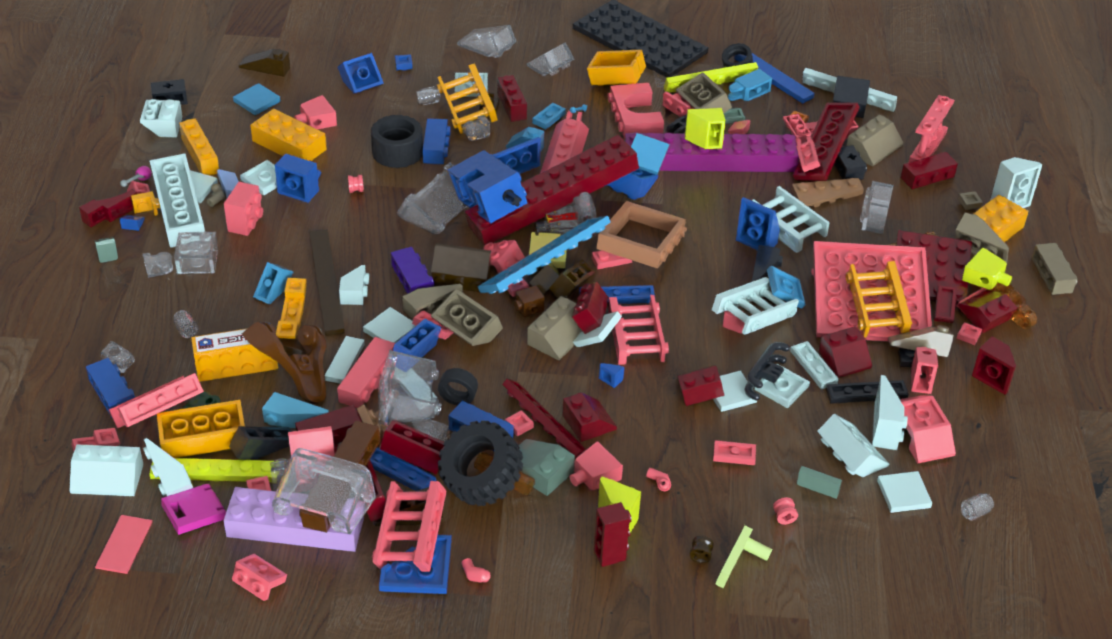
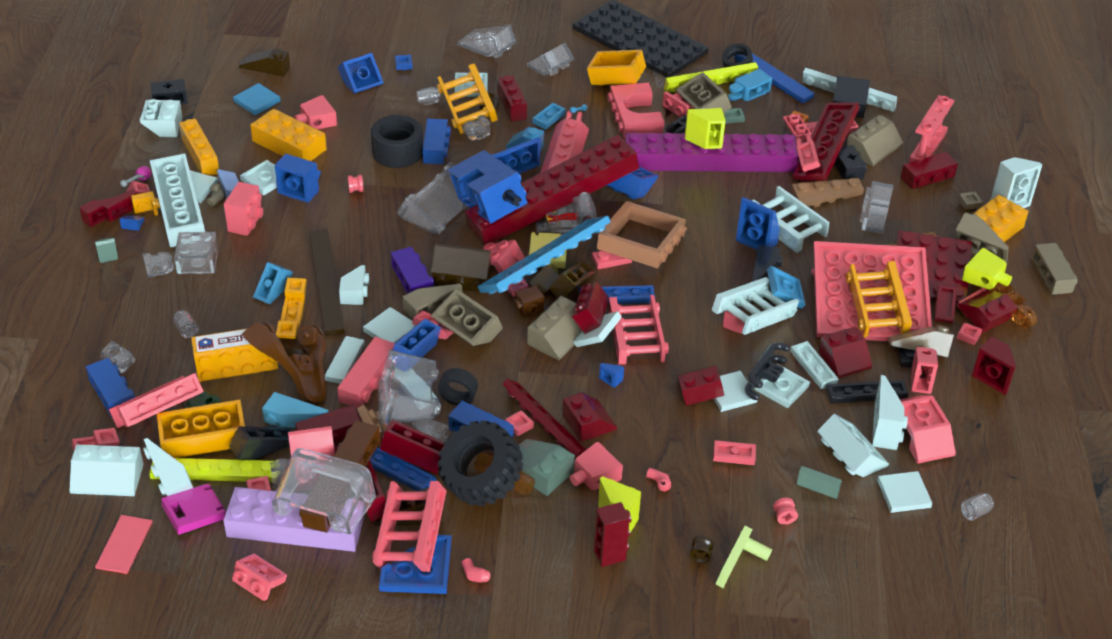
(649, 153): dark azure tile -> none
(740, 127): coral slope -> none

